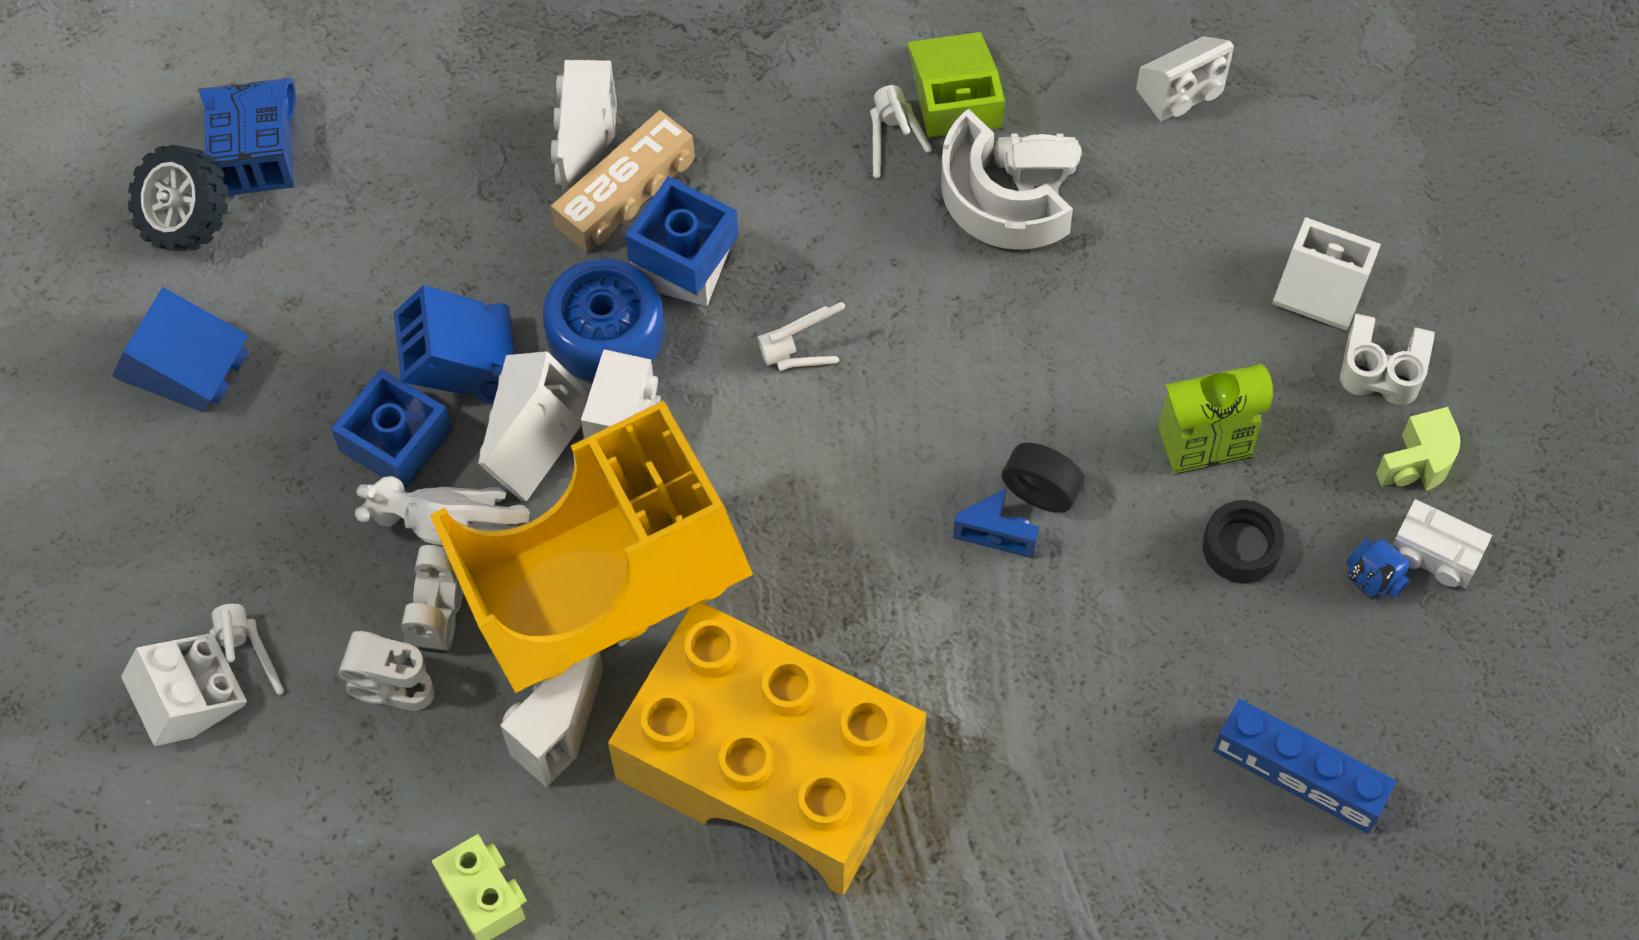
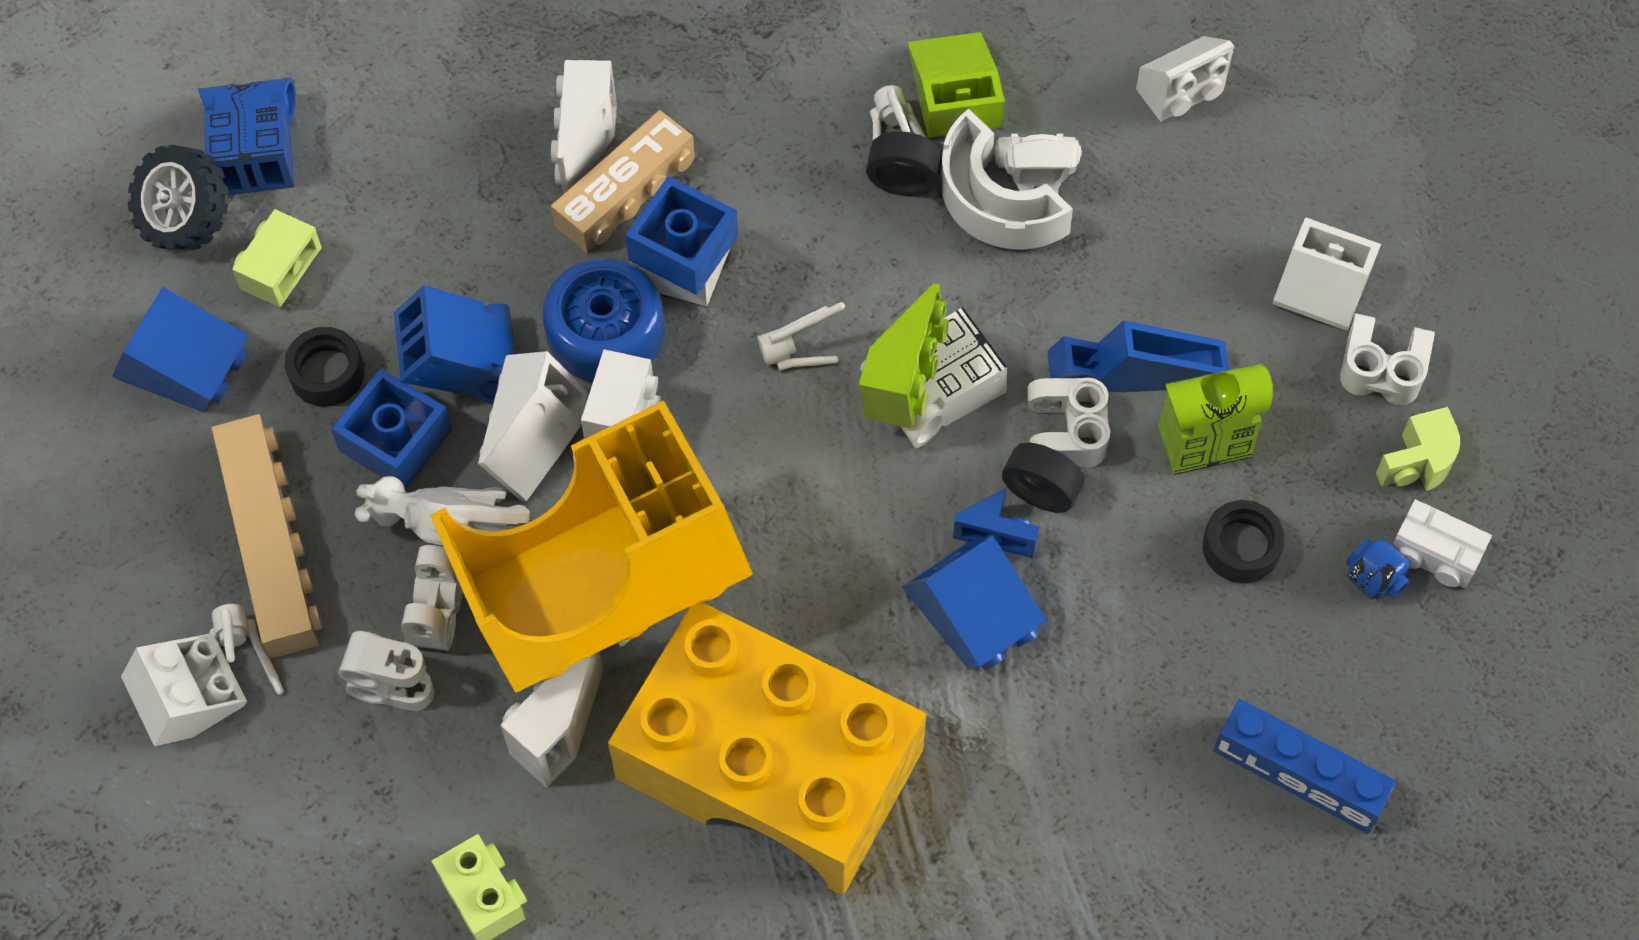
(265, 536): none -> tan brick
(276, 258): none -> yellowish green brick
(320, 340): none -> black tyre
(903, 361): none -> lime slope
(908, 149): none -> black tyre
(965, 378): none -> white piece
(977, 603): none -> blue slope
(1064, 396): none -> white piece
(1138, 358): none -> blue slope

